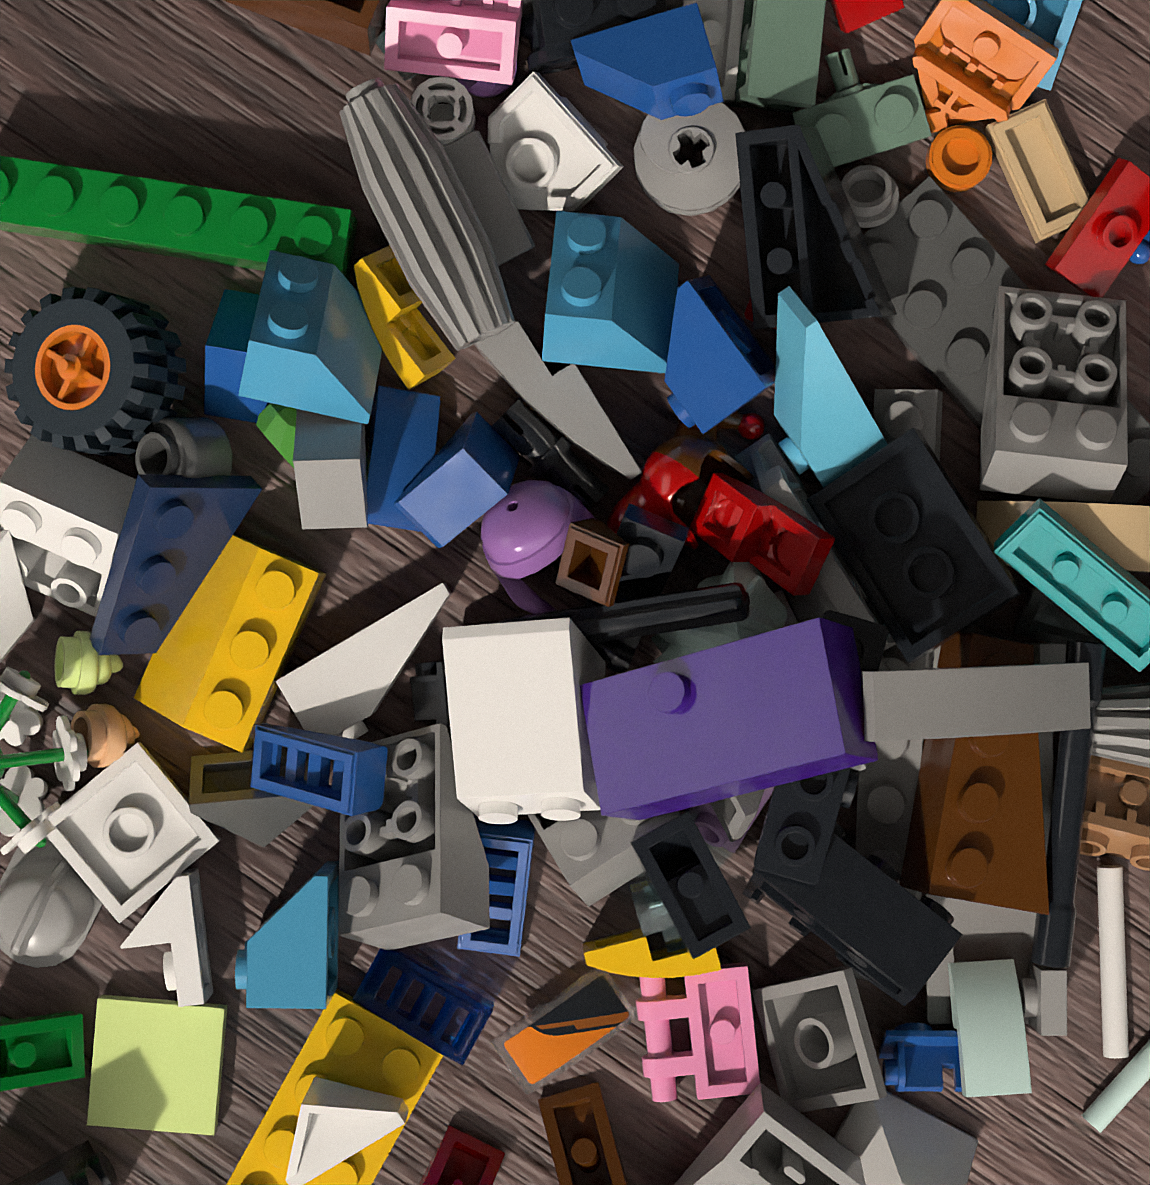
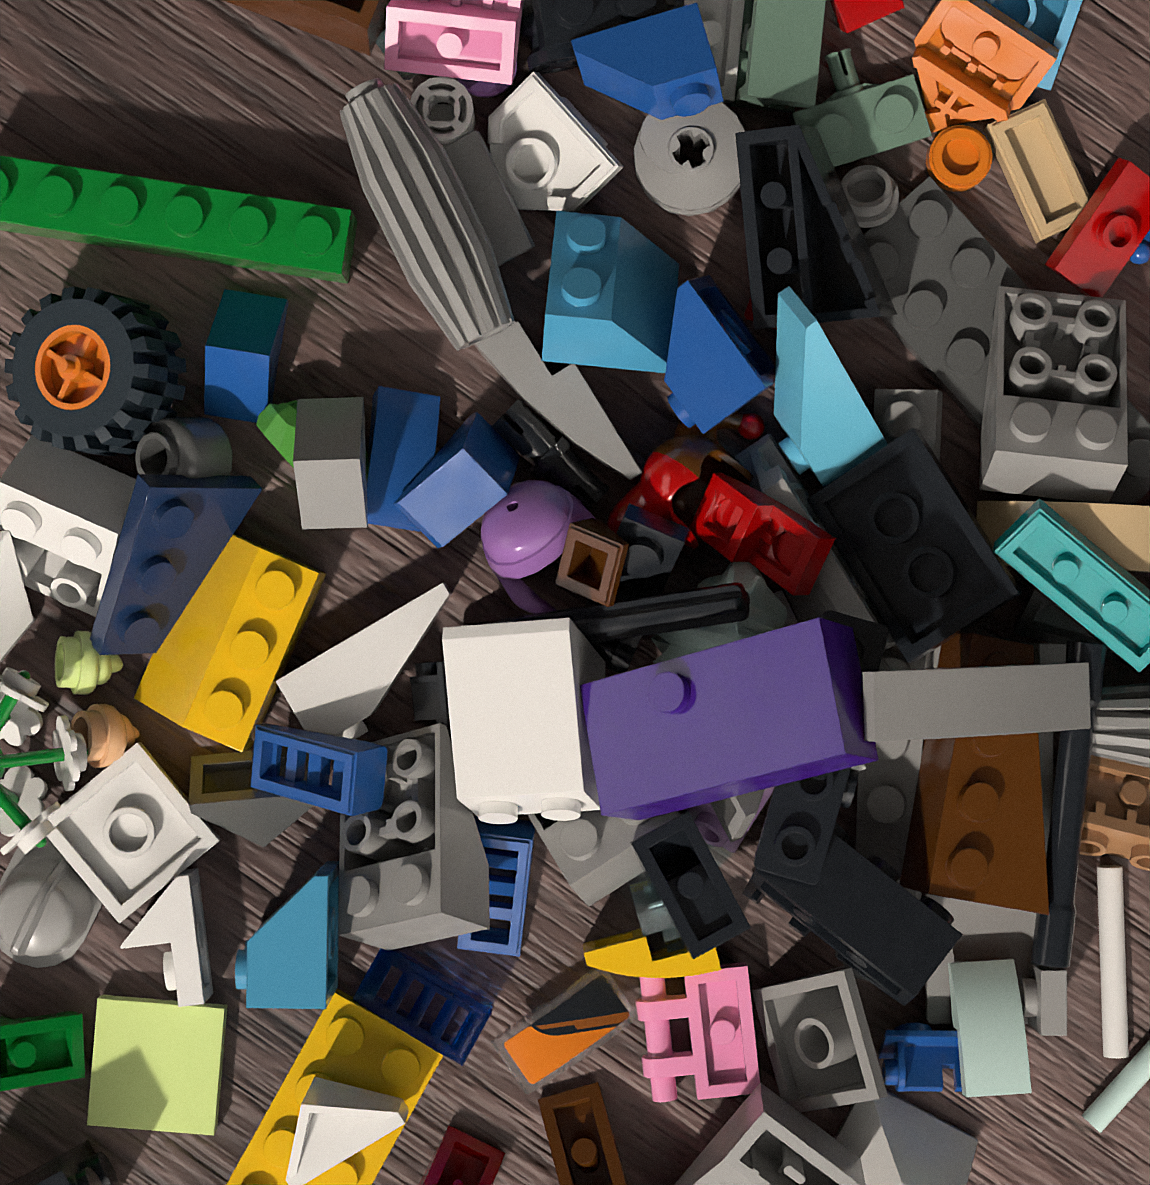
(311, 342): dark azure slope -> none
(395, 320): yellow slope -> none

